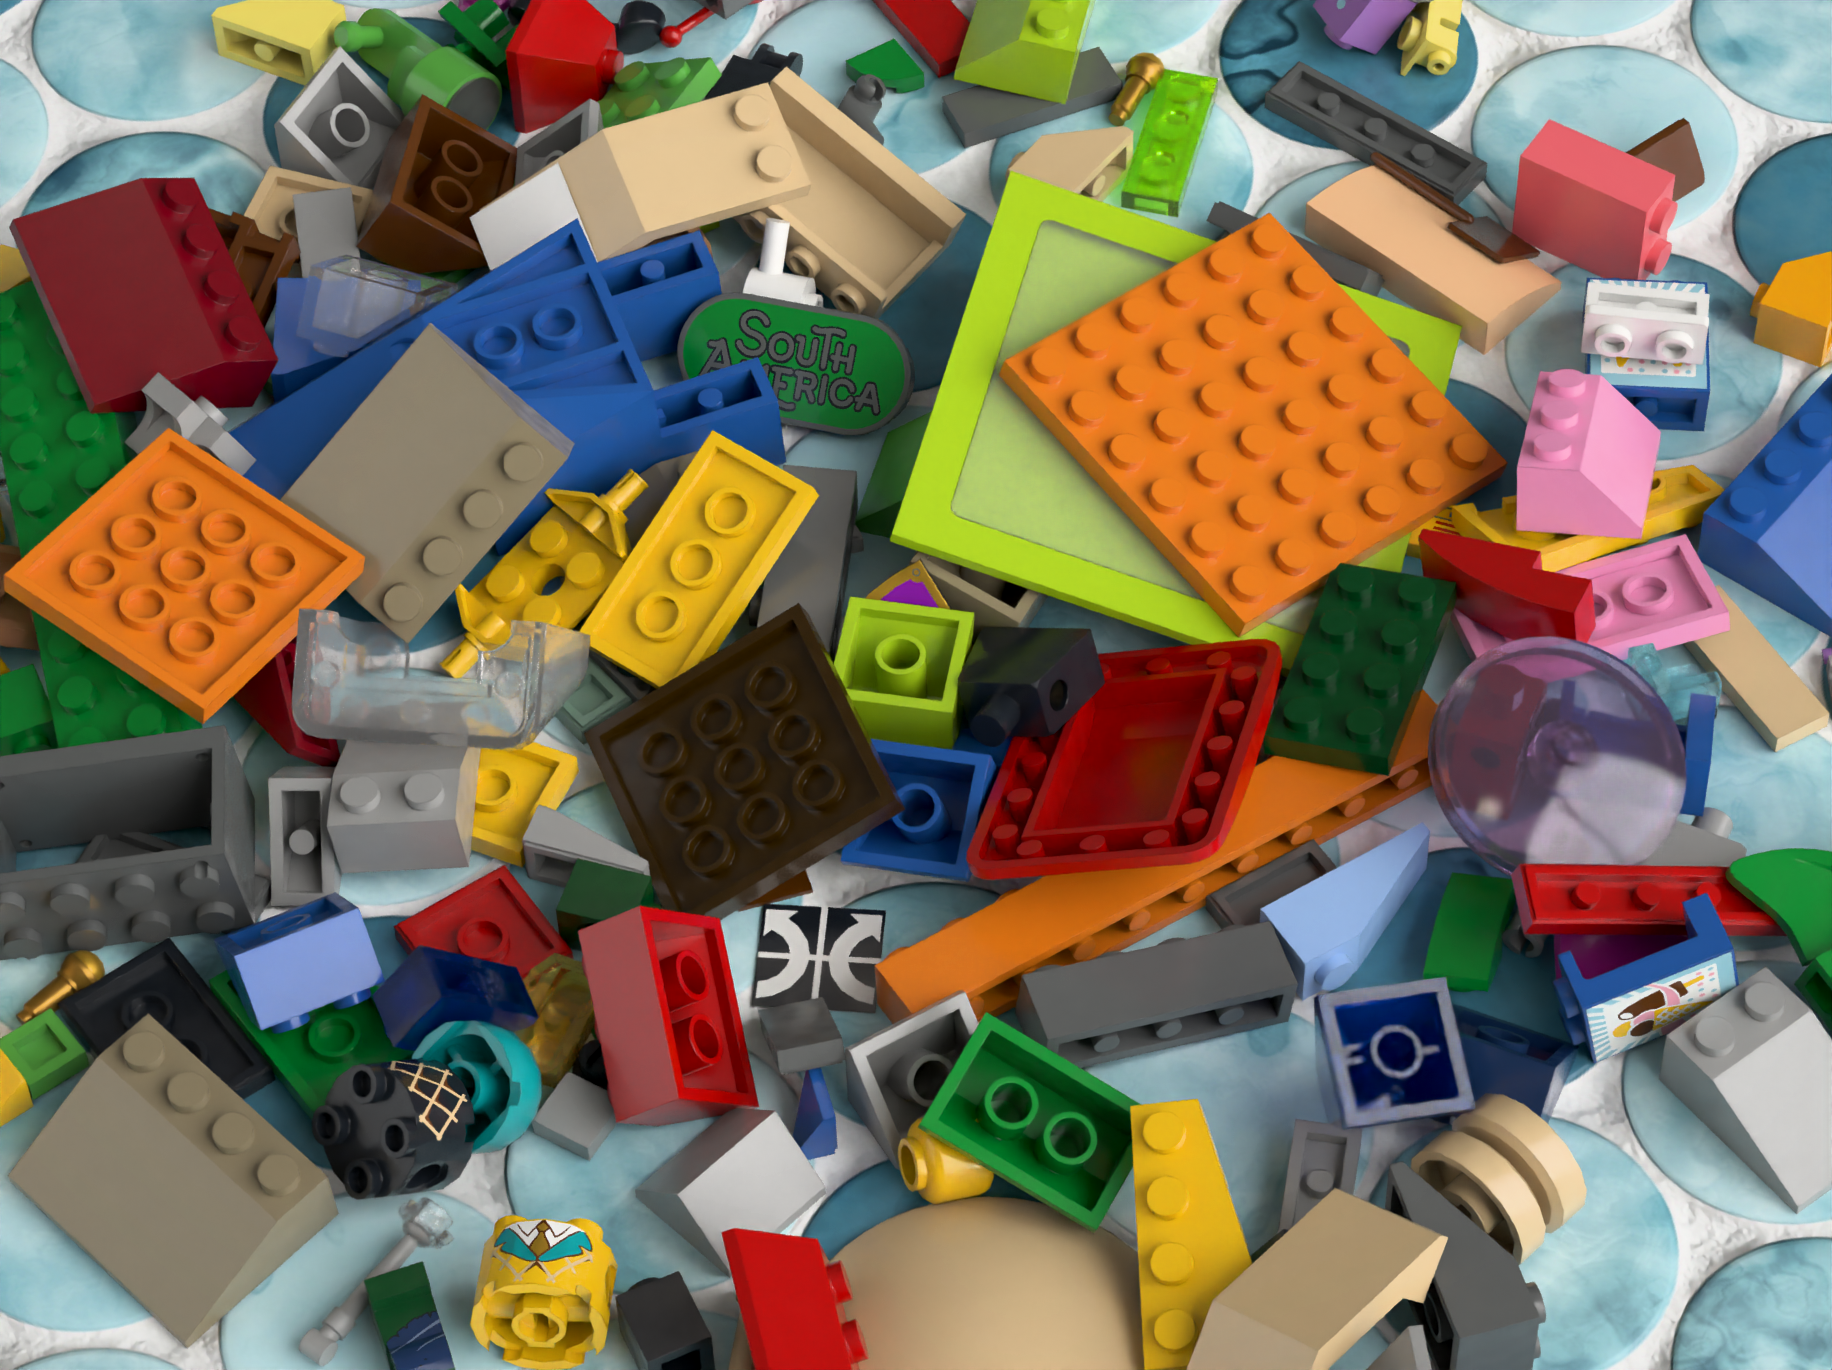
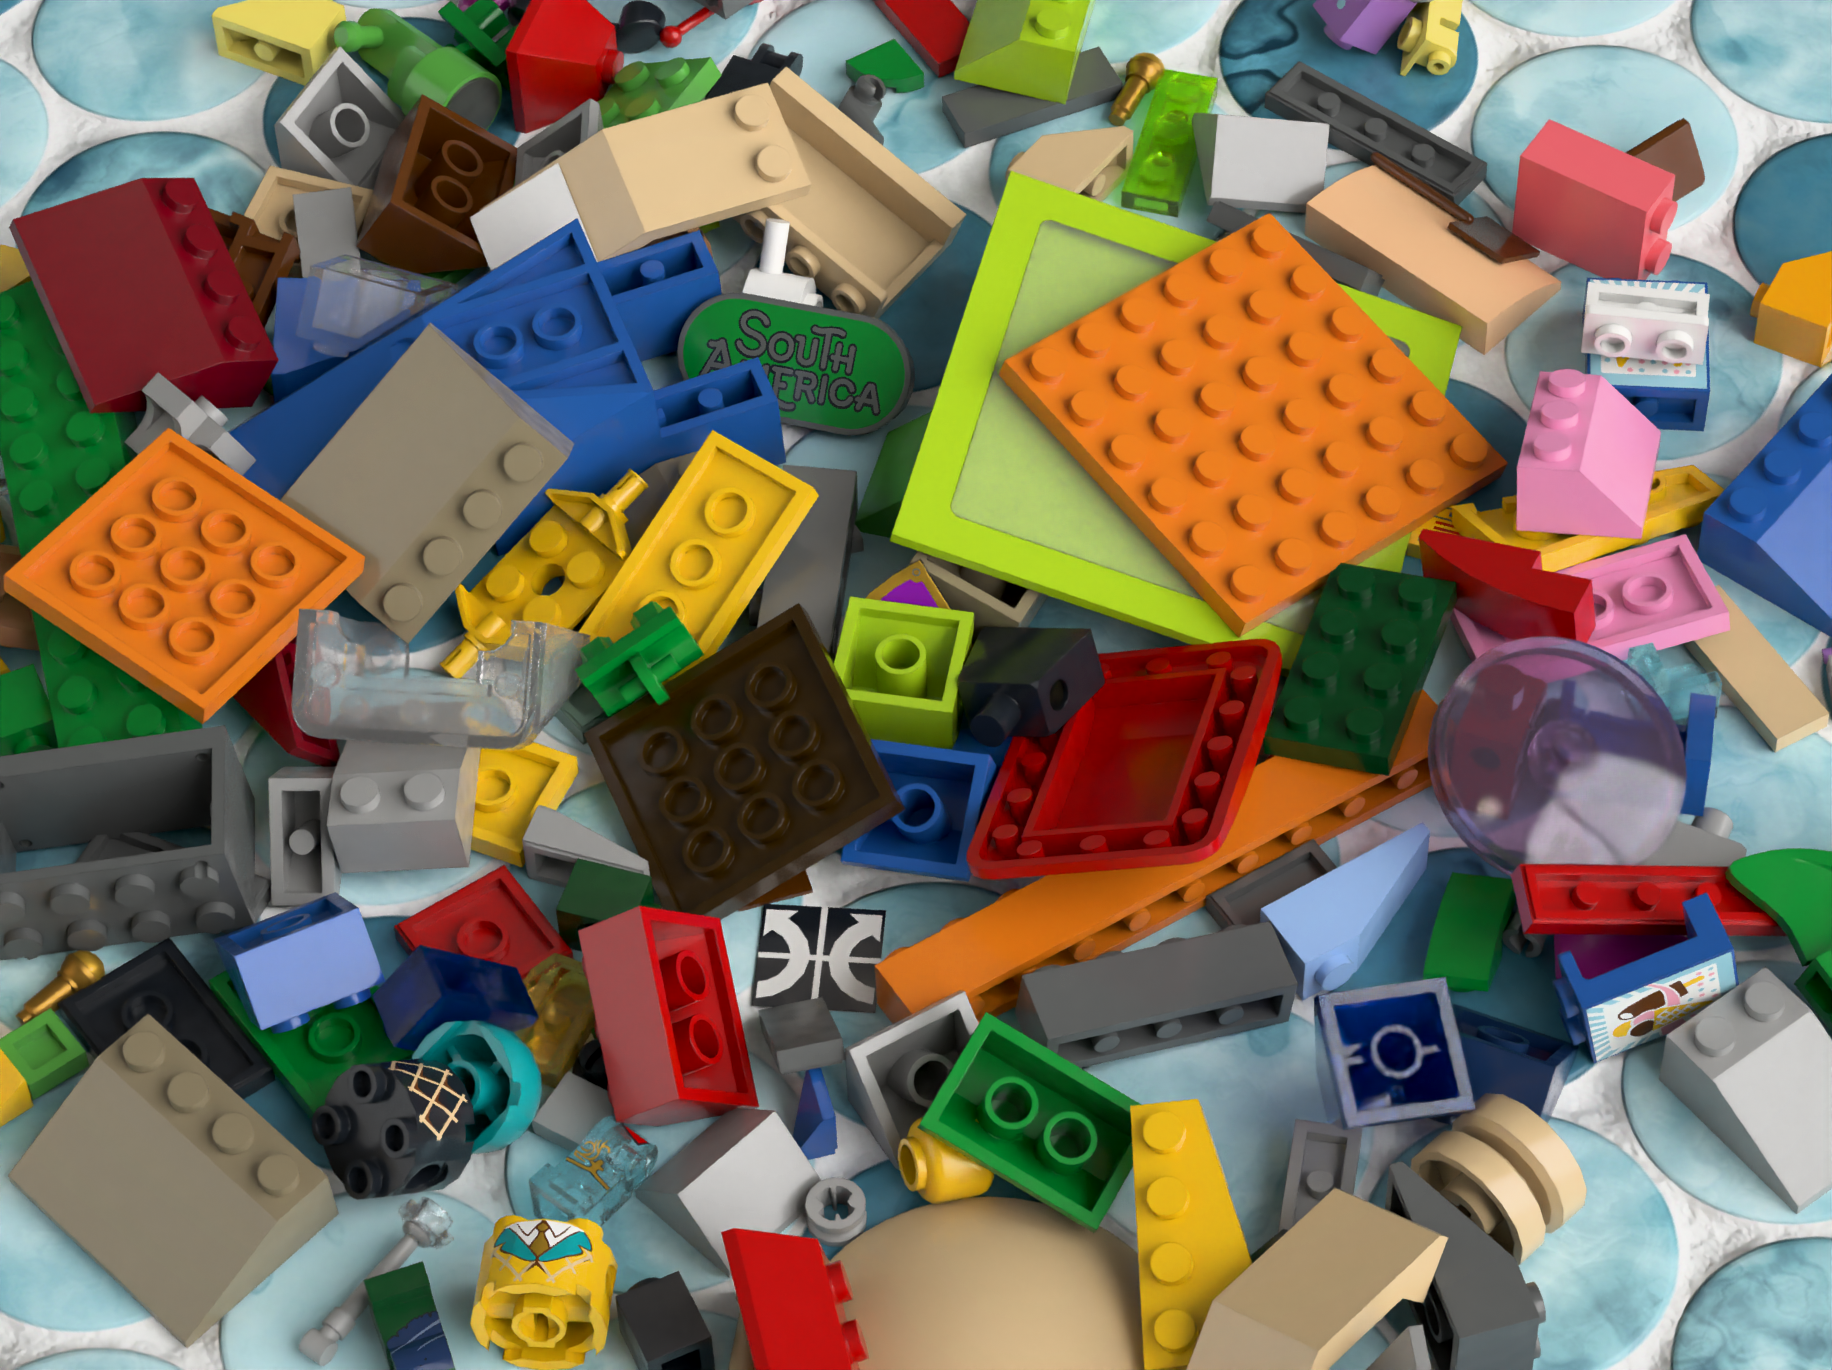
(594, 1176): none -> clear light blue leg
(638, 661): none -> green hips
(834, 1192): none -> light grey bush
(1260, 161): none -> slope

